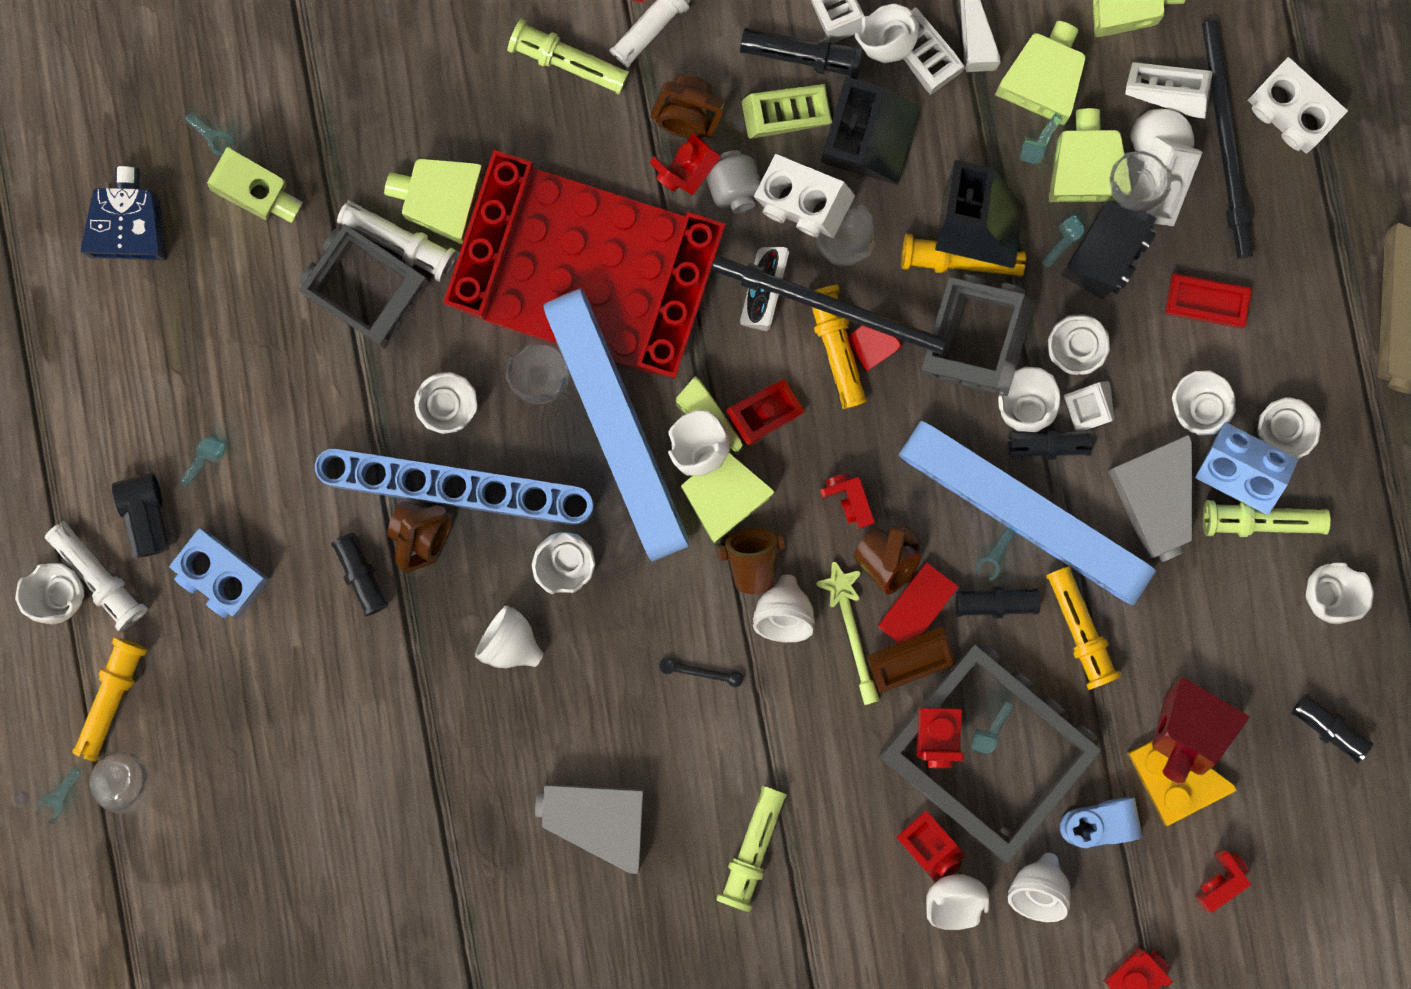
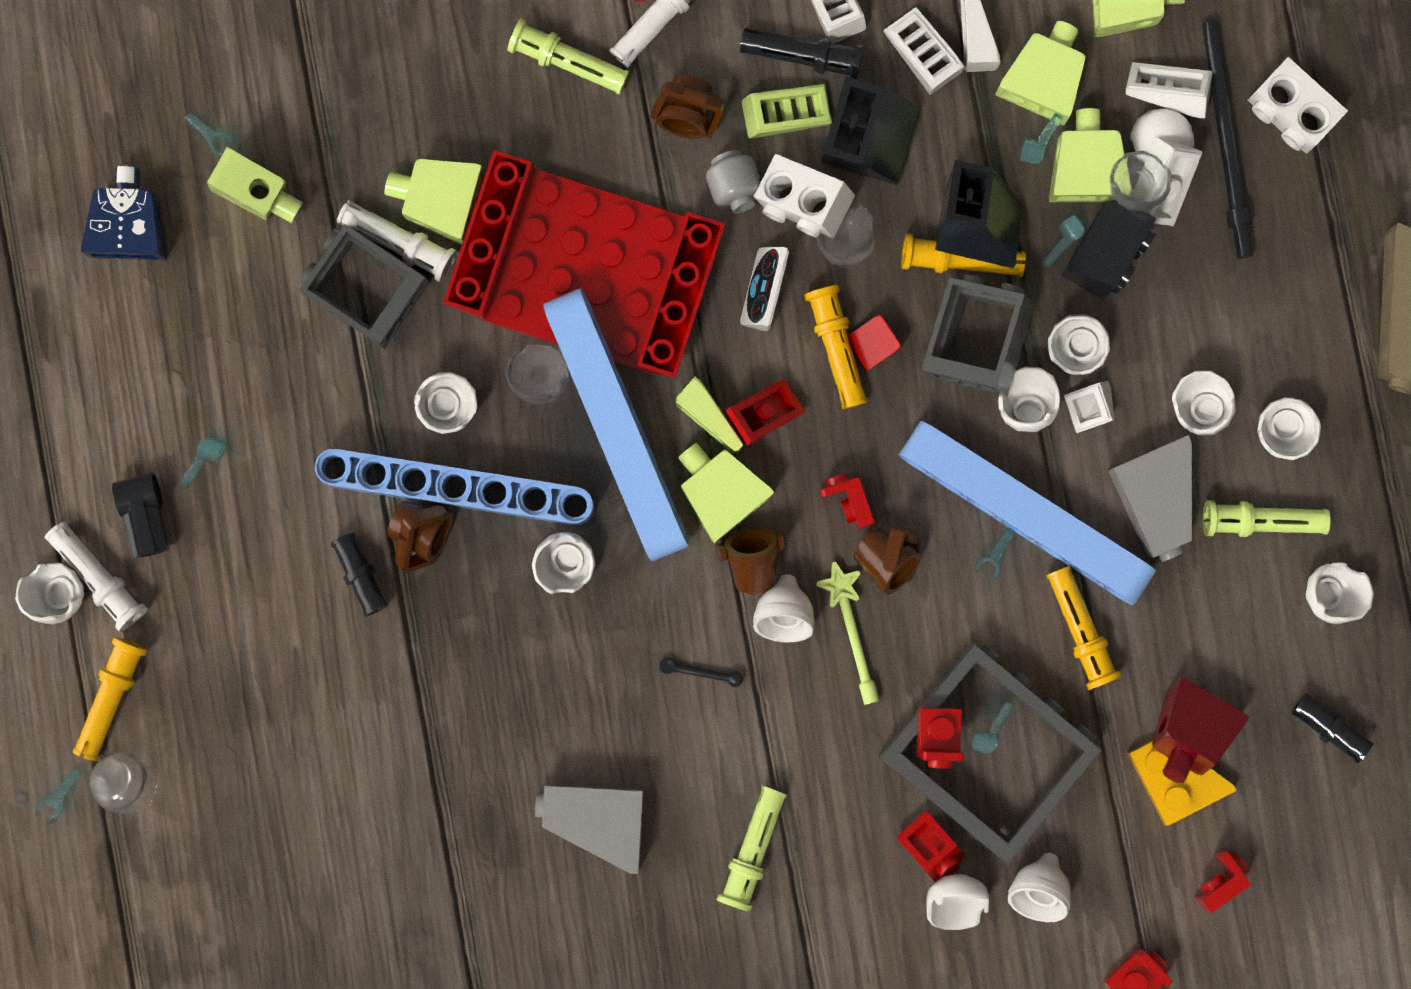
(223, 566): light blue brick -> none
(509, 641): white helmet -> none
(690, 166): red bracket -> none
(698, 443): white hair -> none
(754, 277): black bar -> none
(889, 33): white hair -> none
(910, 660): reddish brown tile -> none
(918, 604): red tile -> none
(997, 602): black pin -> none
(1050, 443): black pin -> none
(1108, 821): light blue piece -> none
(1208, 301): red tile -> none
(1246, 468): light blue brick -> none

